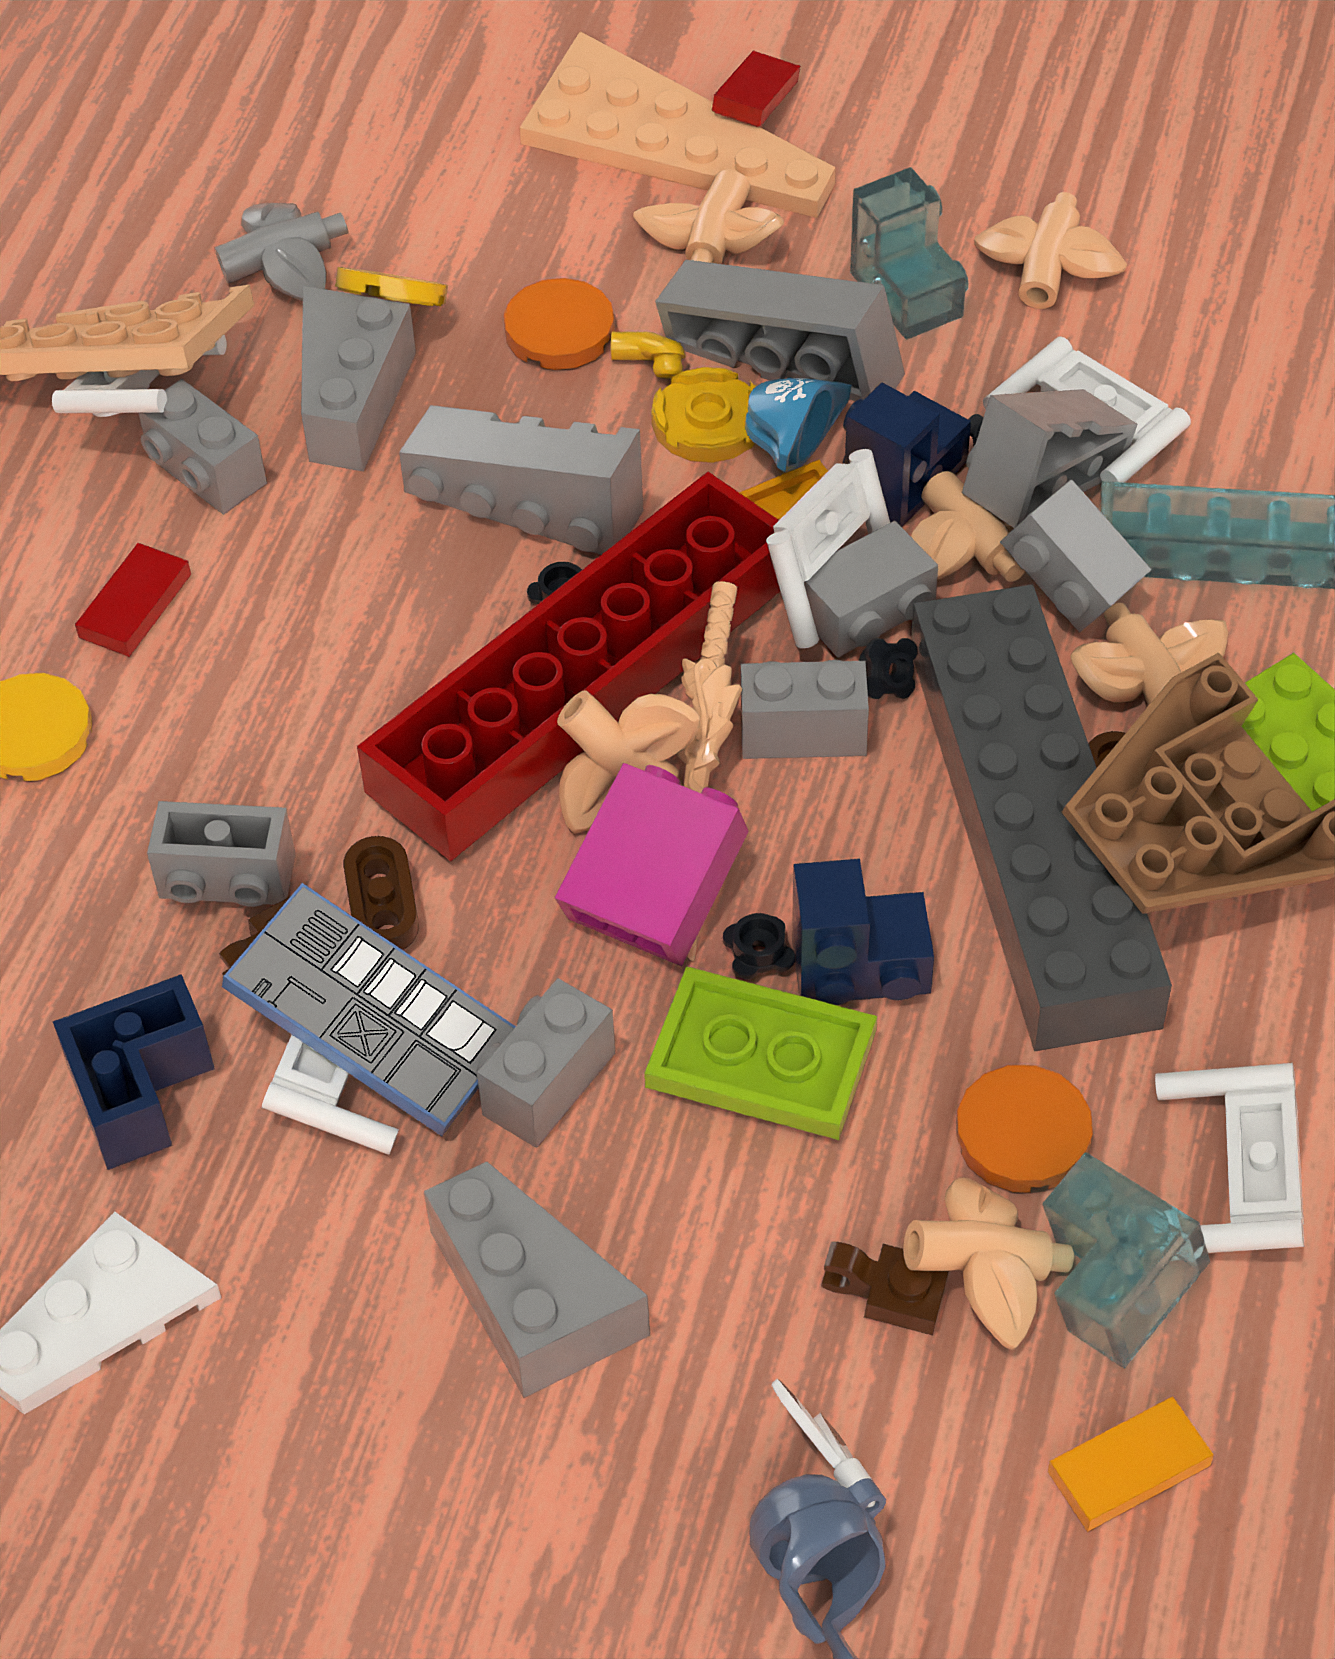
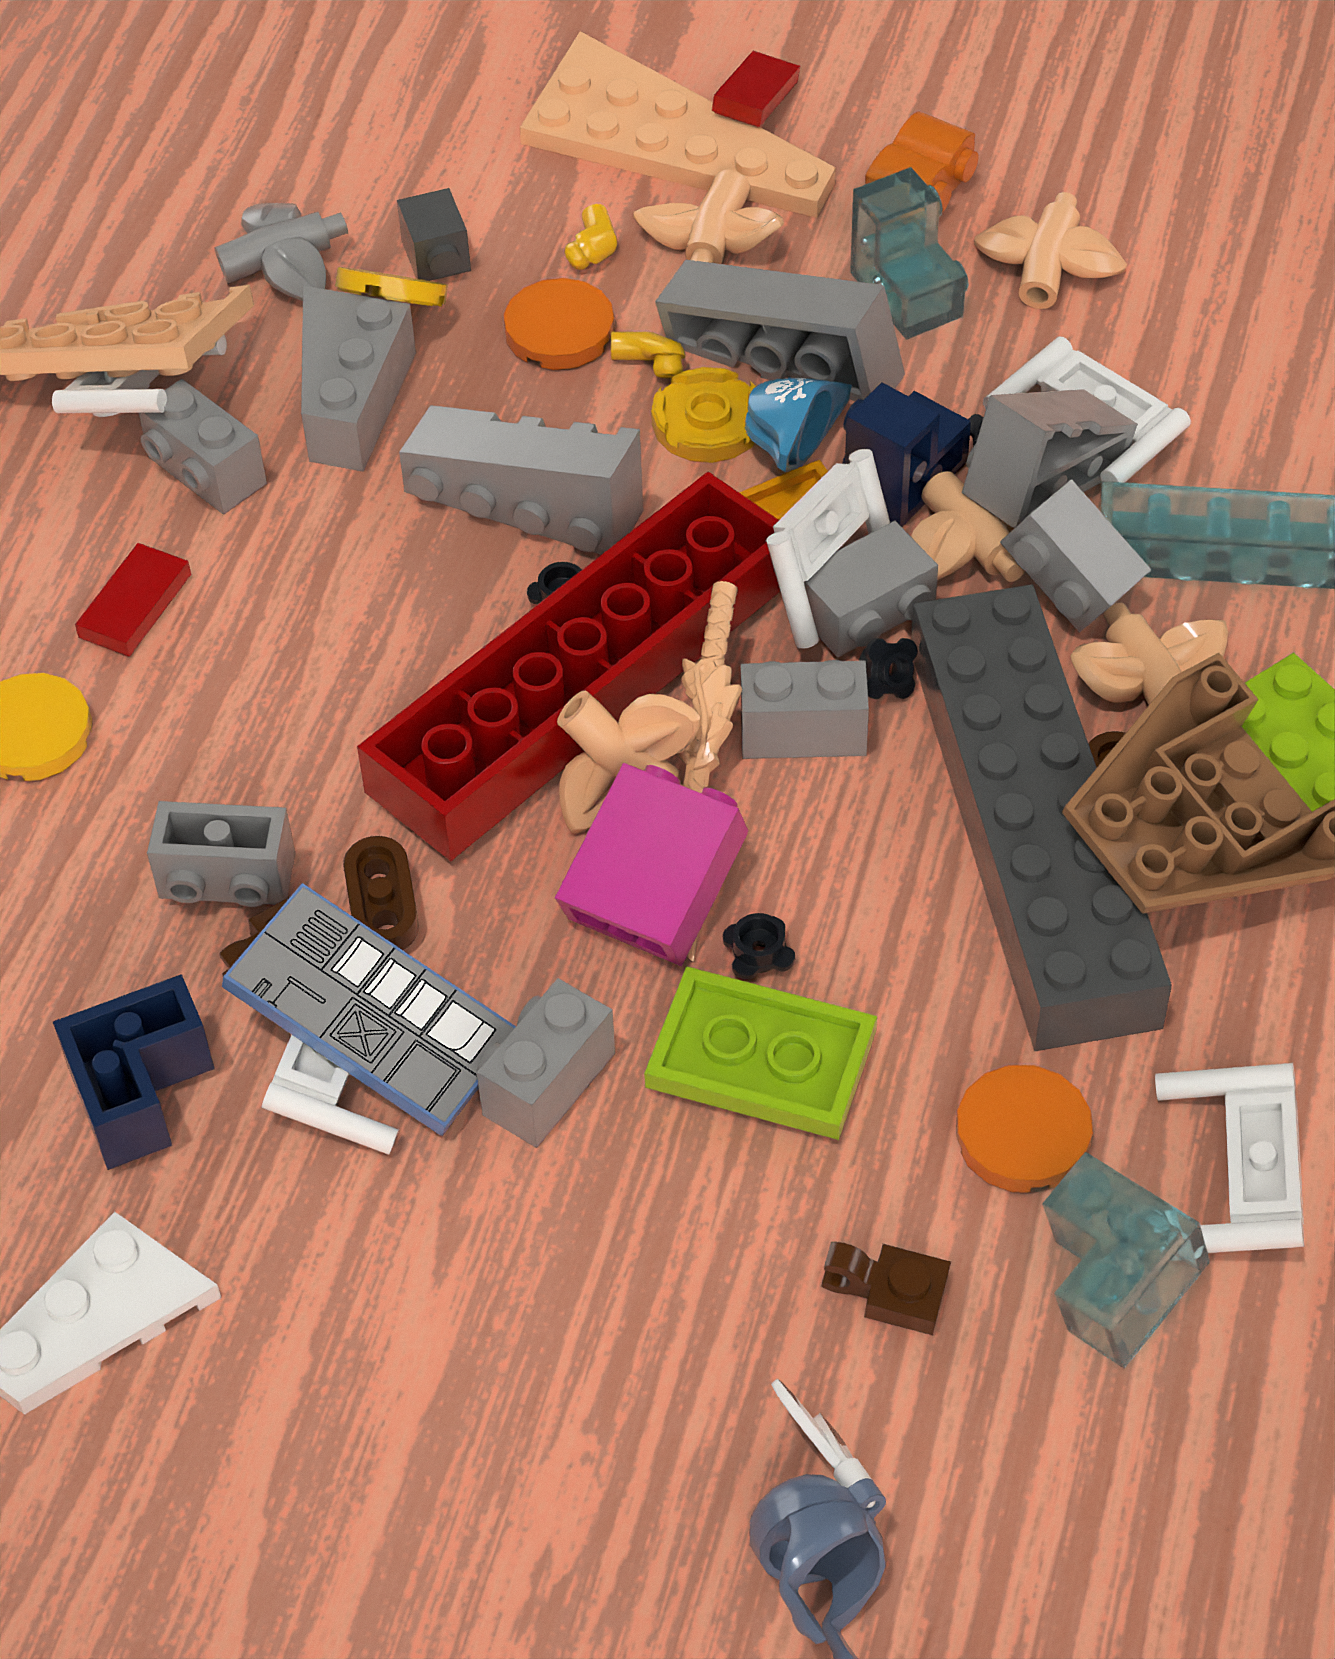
(434, 235): none -> dark grey brick
(532, 1280): light grey wedge -> none
(595, 241): none -> yellow arm
(857, 943): dark blue brick -> none
(935, 151): none -> orange brick
(995, 1257): light nougat plant -> none
(1130, 1463): light orange tile -> none

